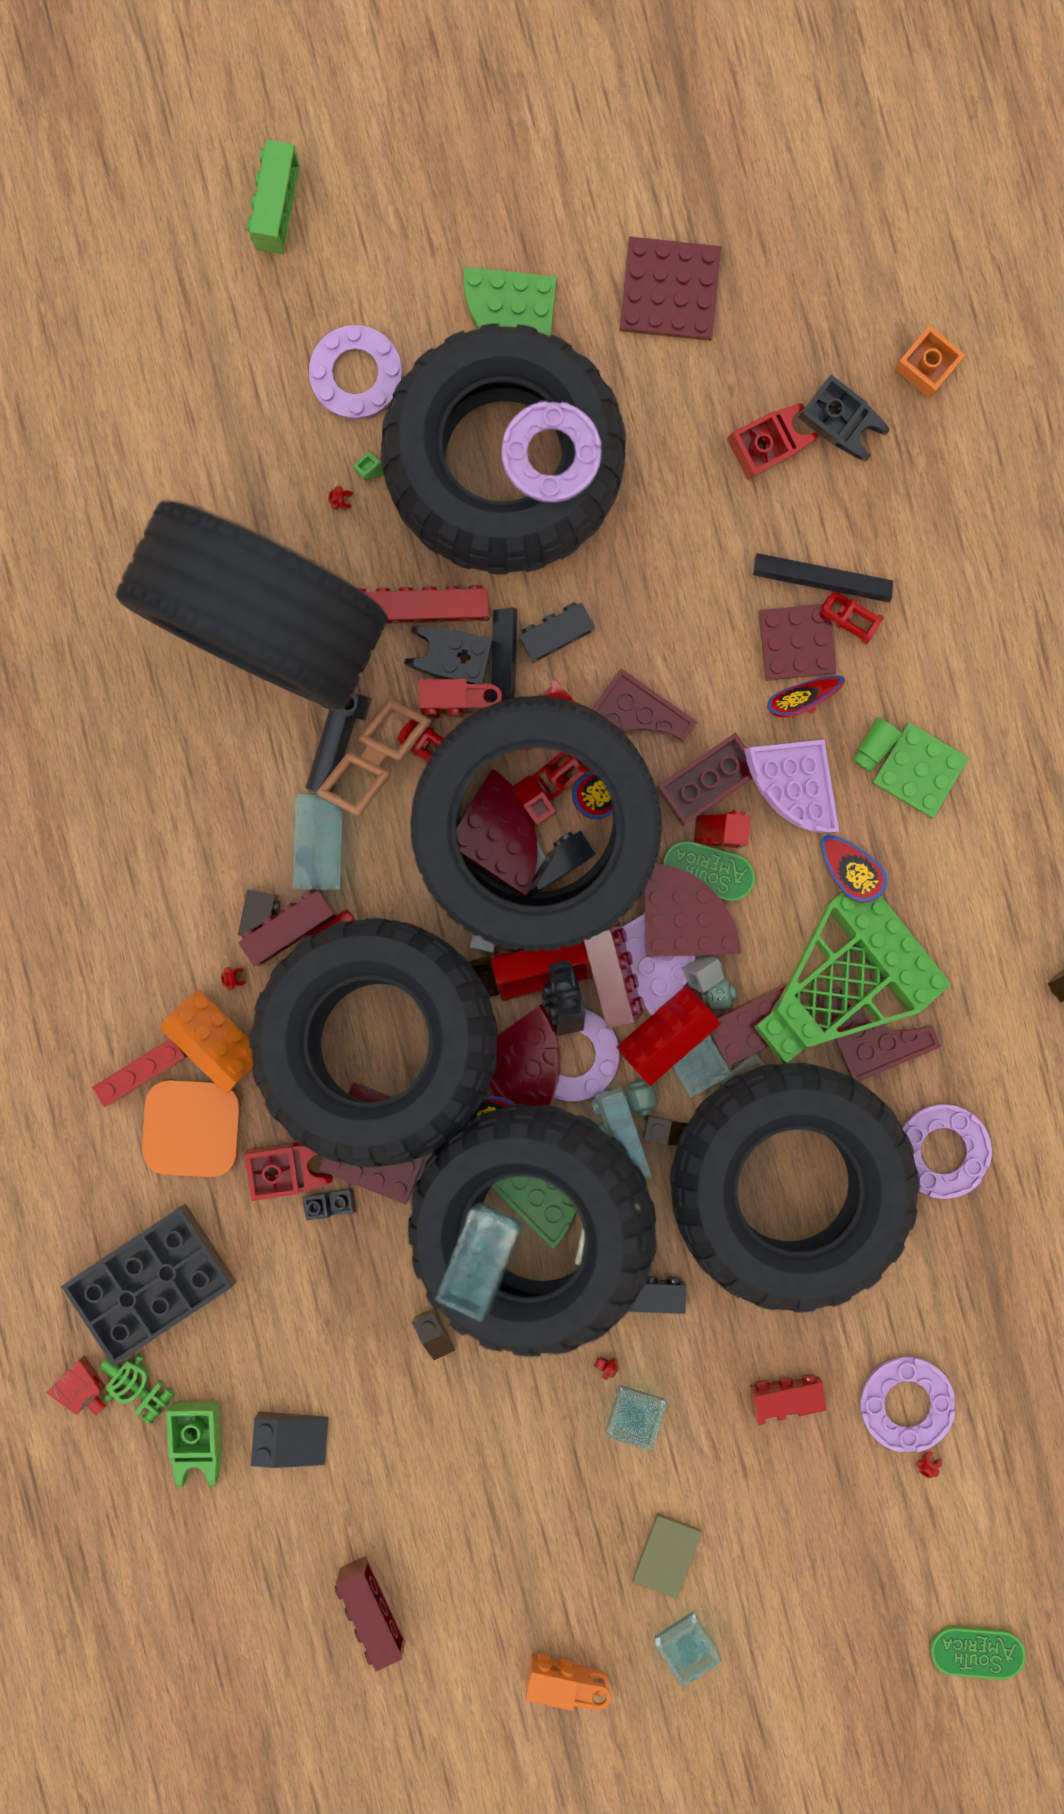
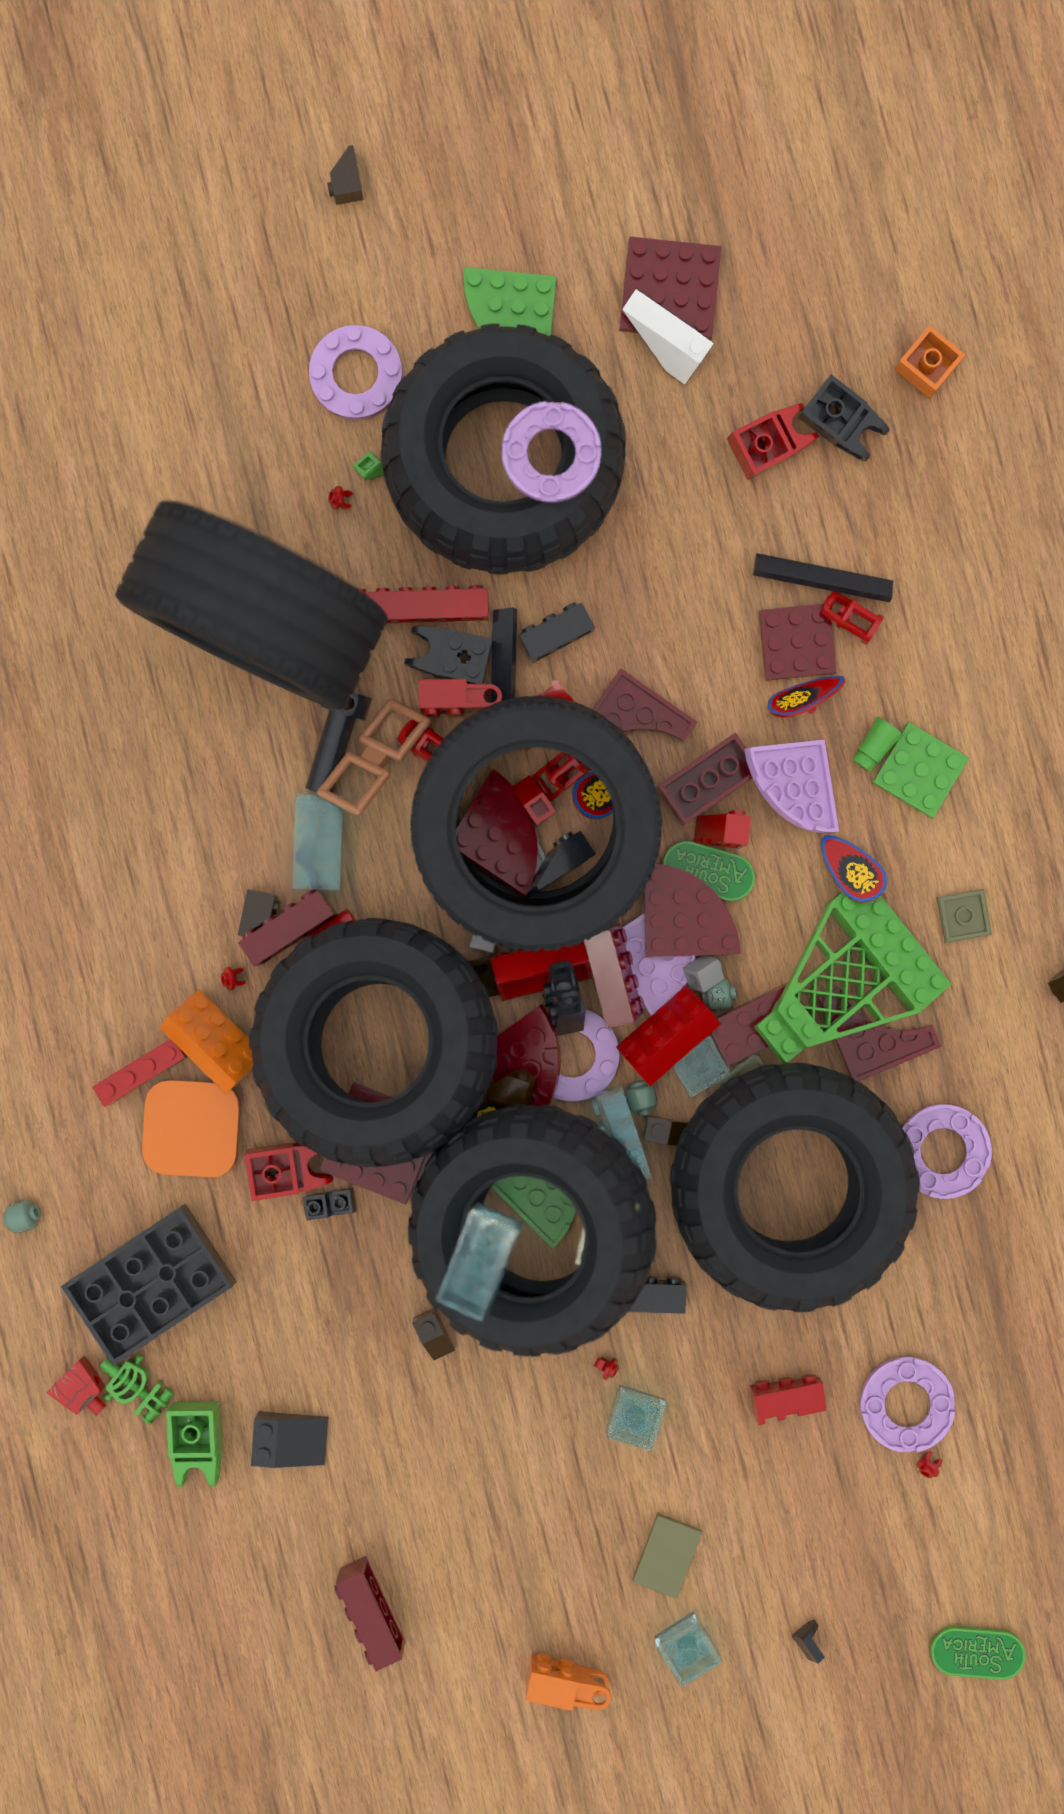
(21, 1216): none -> sand green head
(274, 196): bright green brick -> none
(345, 179): none -> dark brown slope
(513, 1088): none -> dark brown slope
(669, 338): none -> white wedge
(804, 1640): none -> black tile
(964, 915): none -> olive tile

